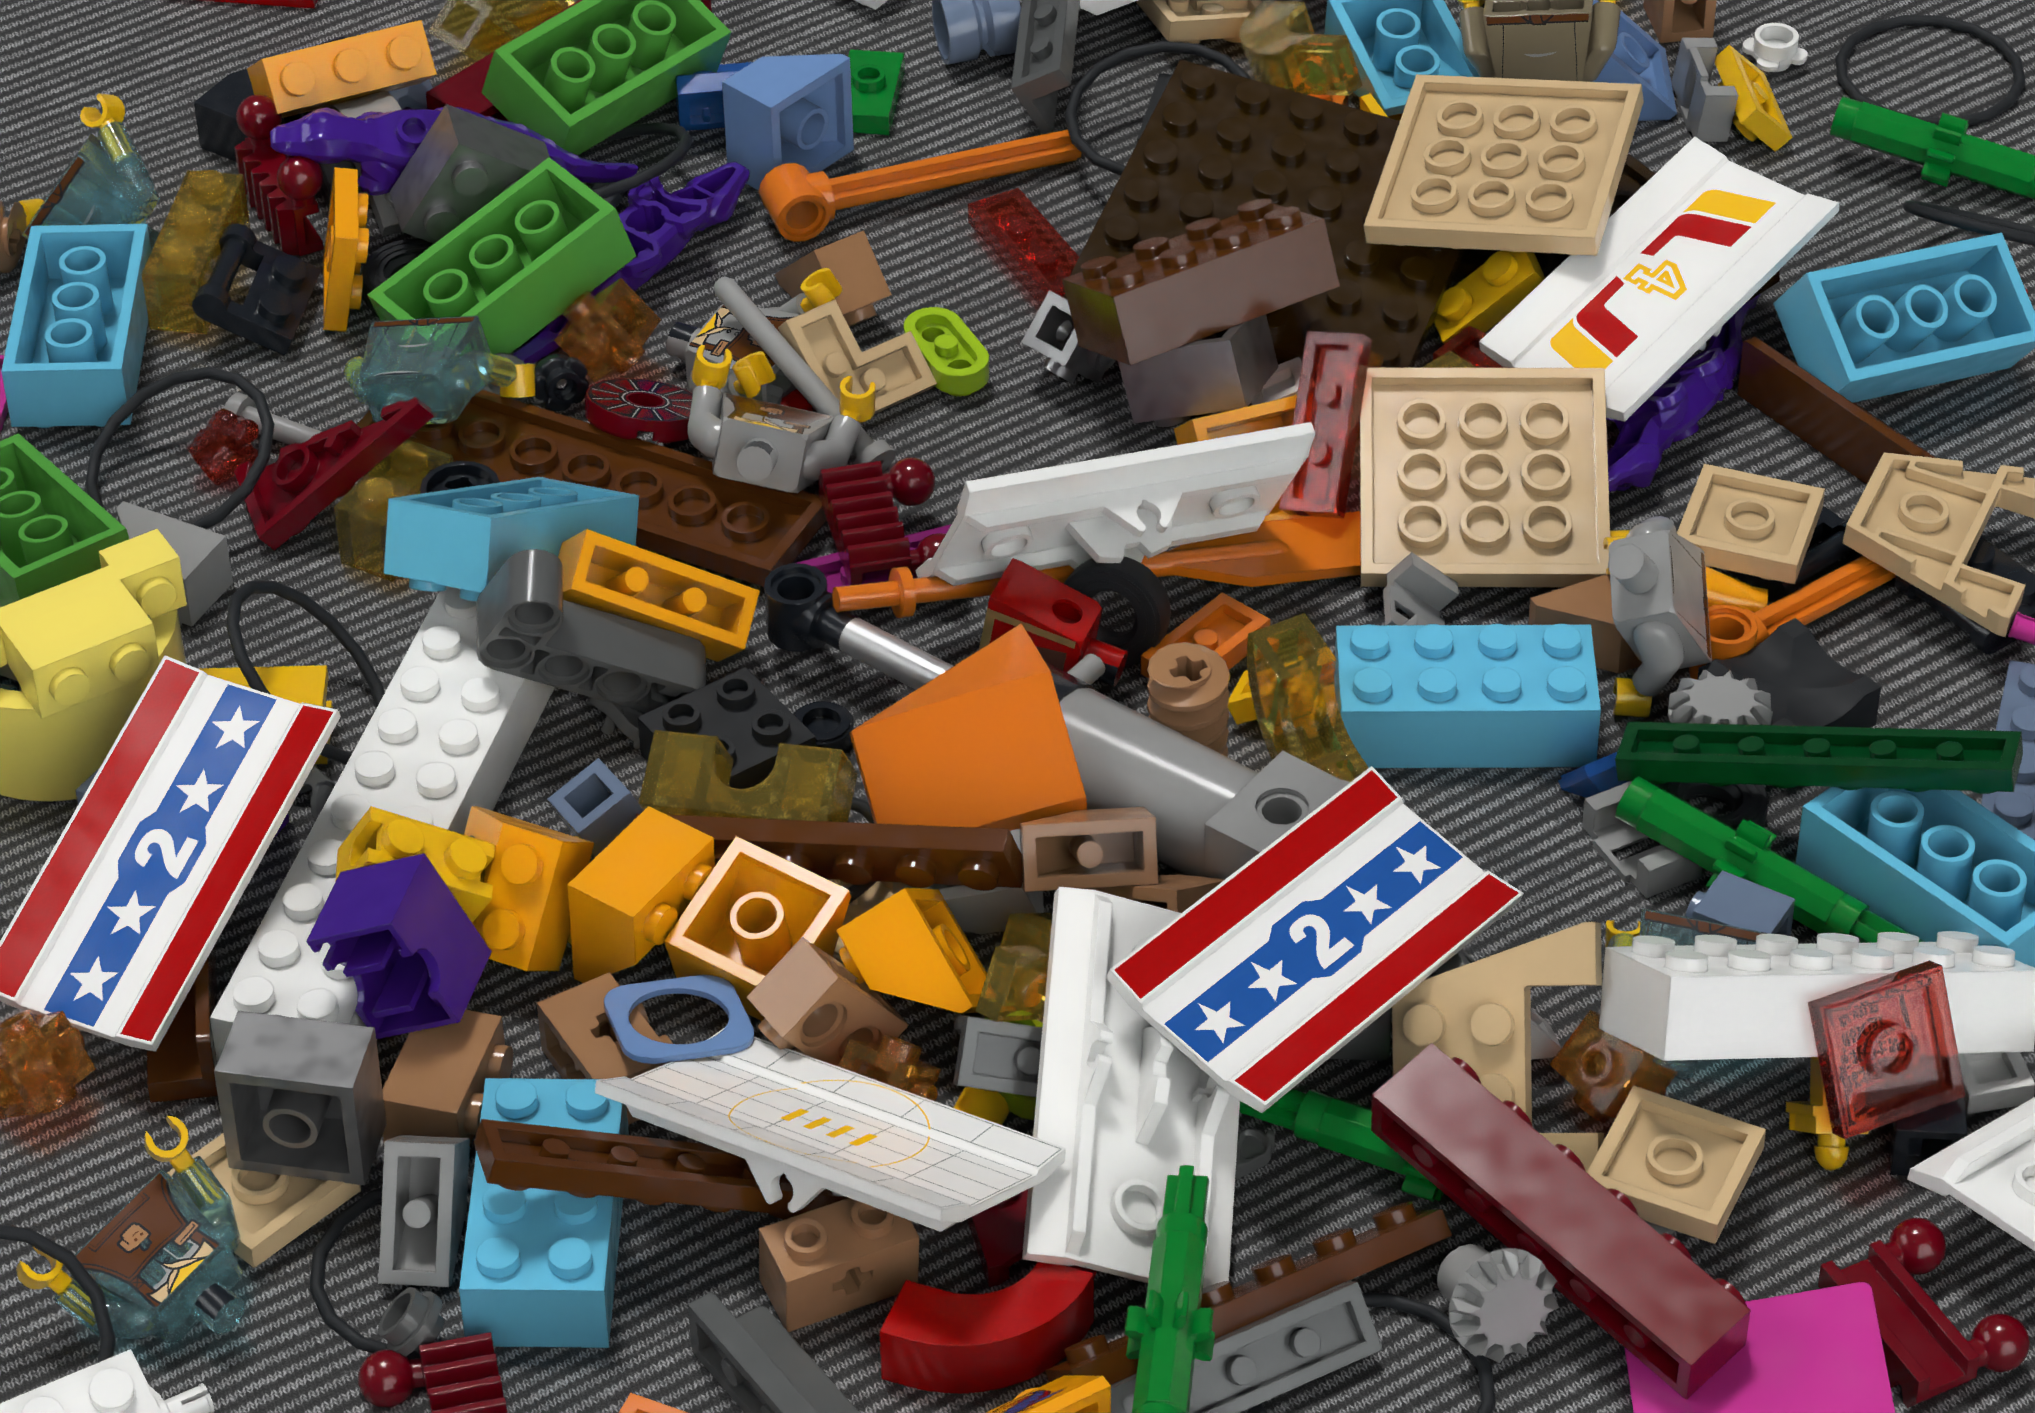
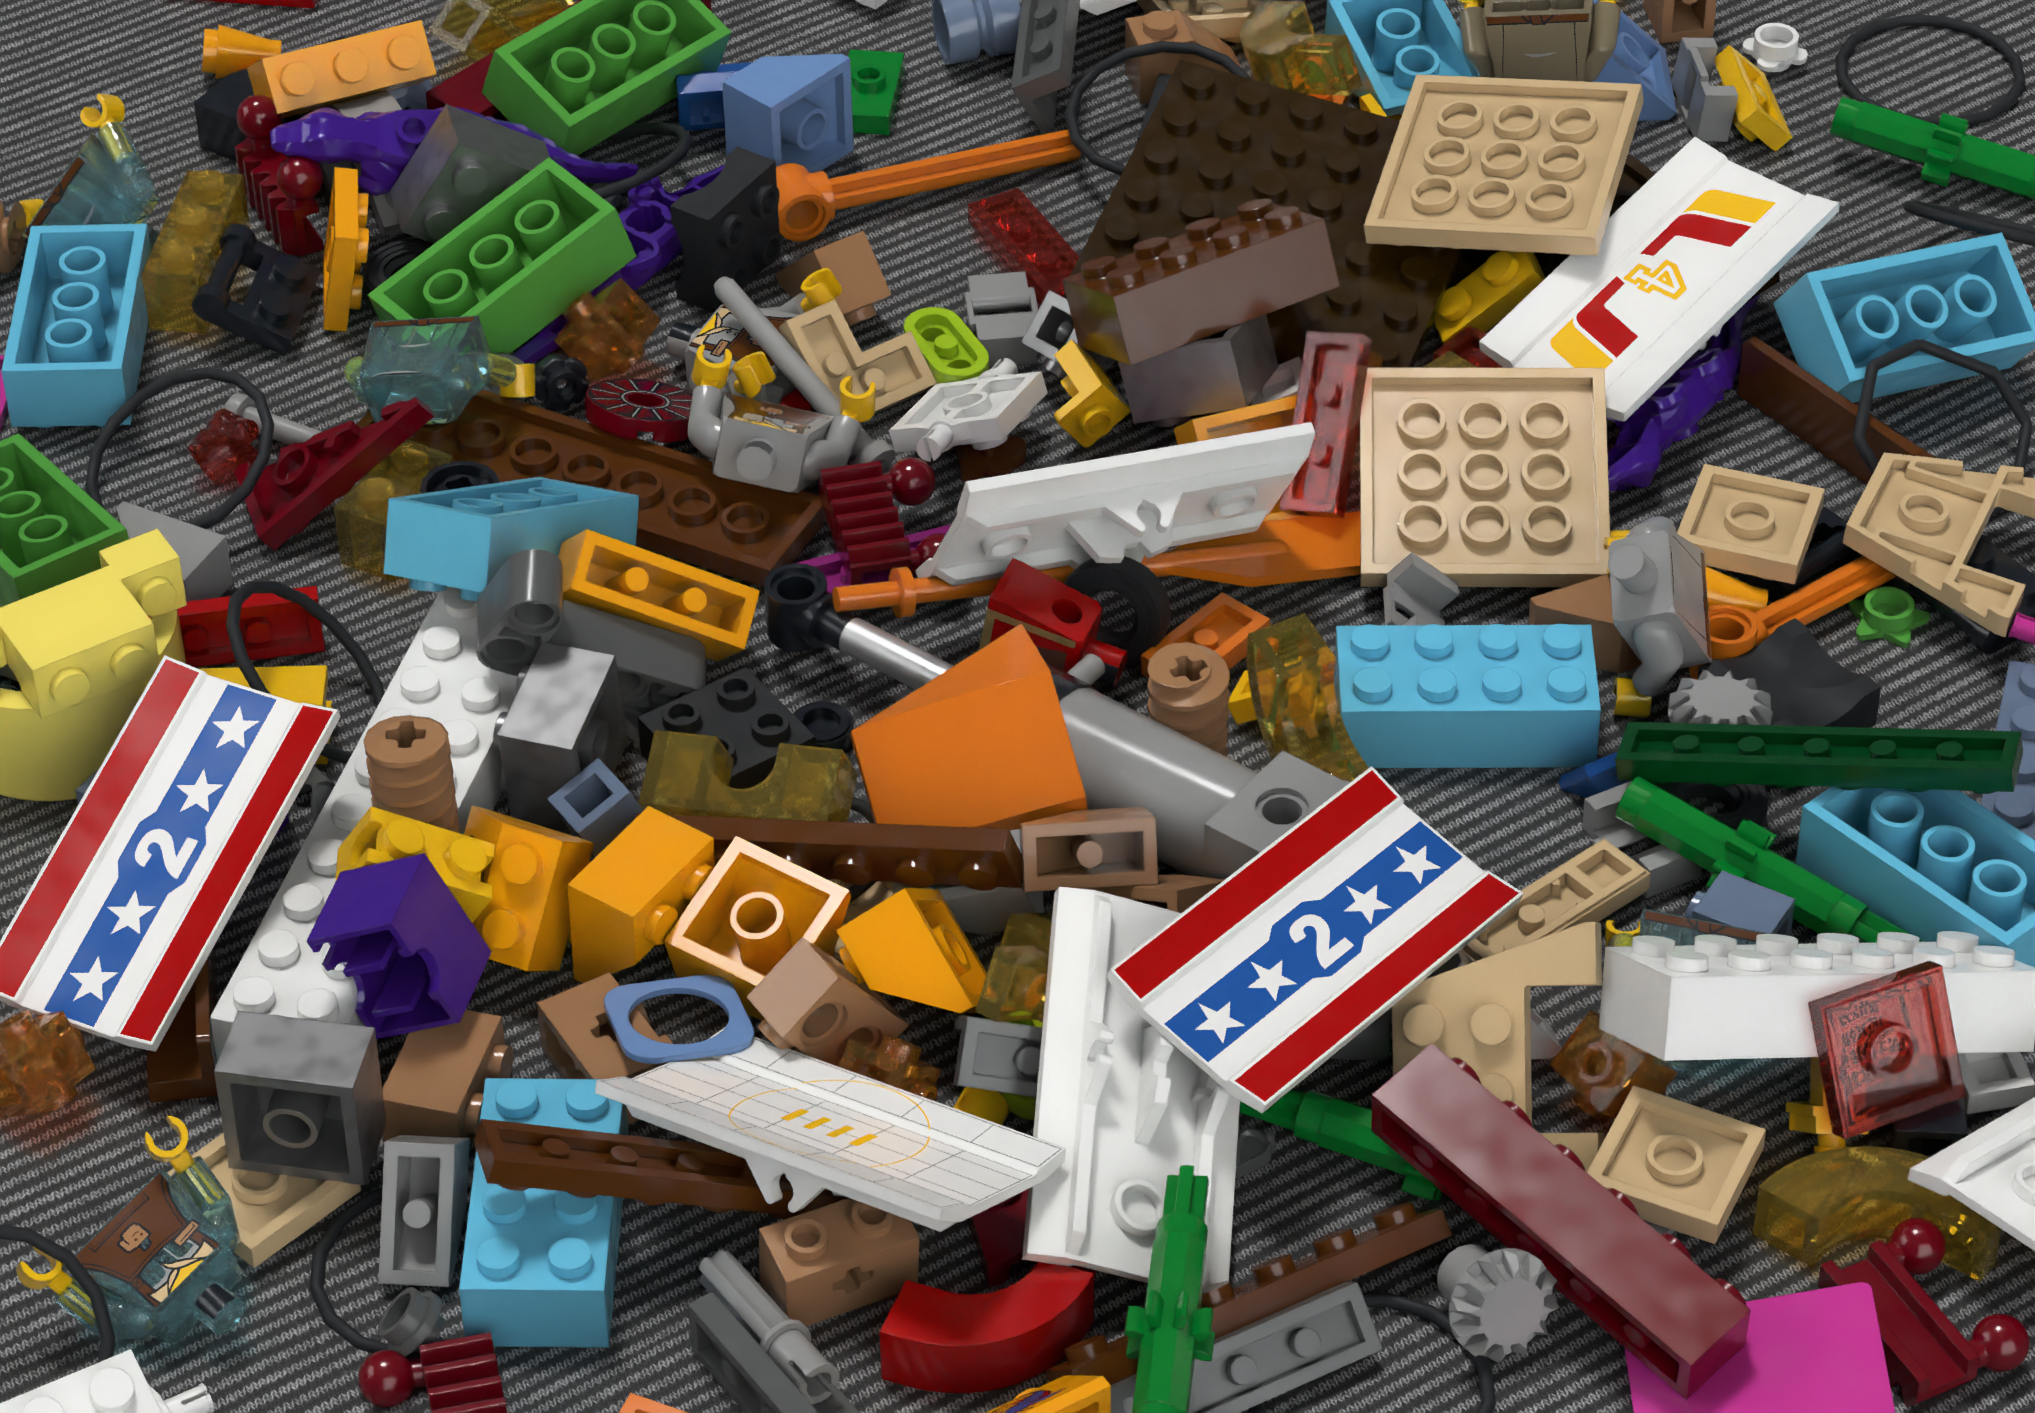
(234, 50): none -> light orange cone
(267, 624): none -> red plate
(412, 770): none -> medium nougat piece
(558, 724): none -> flat silver brick
(728, 228): none -> black brick
(779, 1336): none -> light grey axle
(969, 411): none -> white plate
(992, 461): none -> reddish brown piece
(1002, 332): none -> light grey piece
(1095, 400): none -> yellow bracket
(1171, 27): none -> medium nougat slope
(1573, 893): none -> tan plate
(1865, 1195): none -> clear yellow arch
(1887, 615): none -> bright green plate
(1952, 357): none -> black piece

